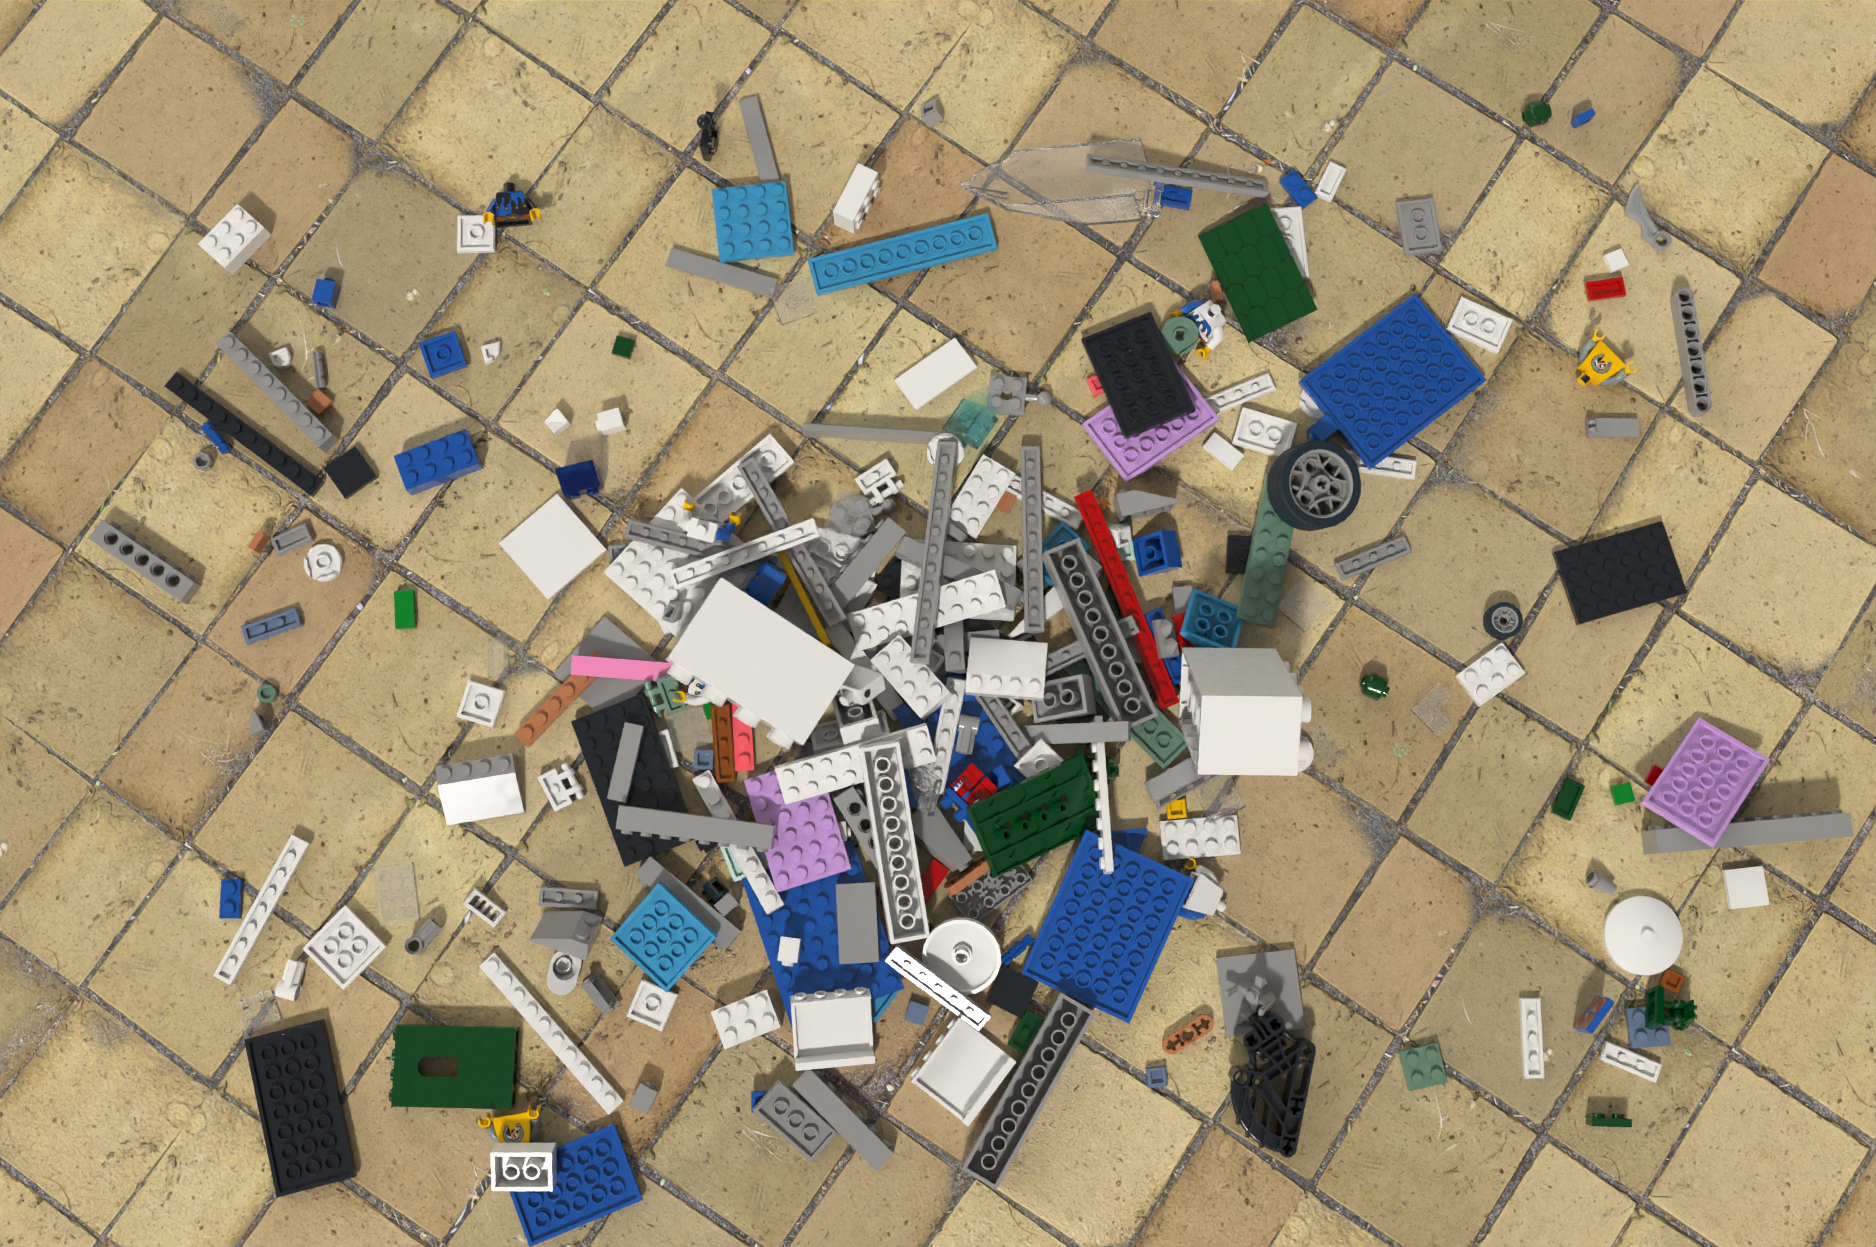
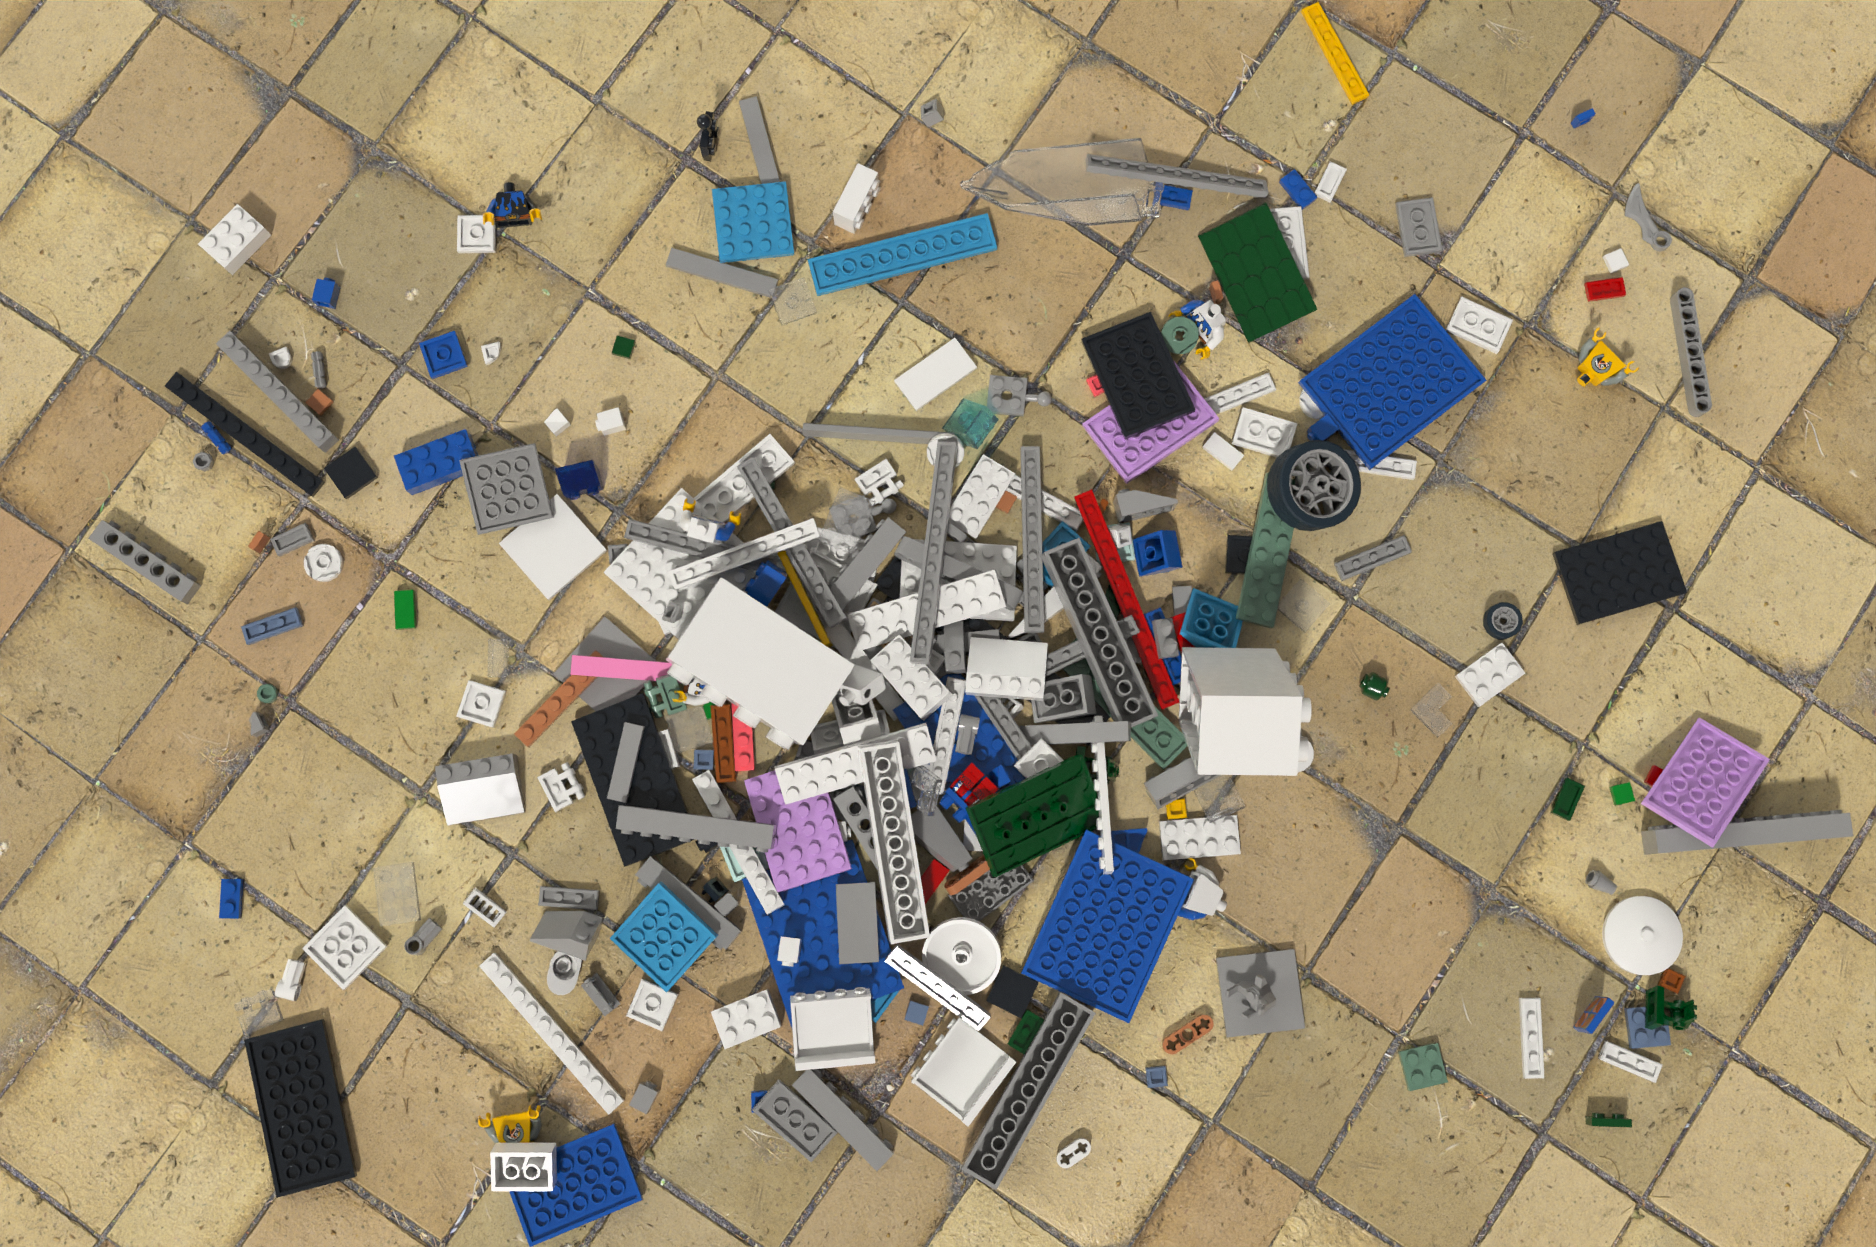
(261, 910): white plate -> none
(484, 1068): dark green panel -> none
(506, 488): none -> light grey tile
(1017, 949): blue axle -> none
(1076, 1157): none -> white beam
(1264, 1037): black beam -> none
(1335, 53): none -> yellow tile
(1536, 113): dark green head -> none
(1612, 428): light grey hinge -> none
(1745, 887): white tile -> none

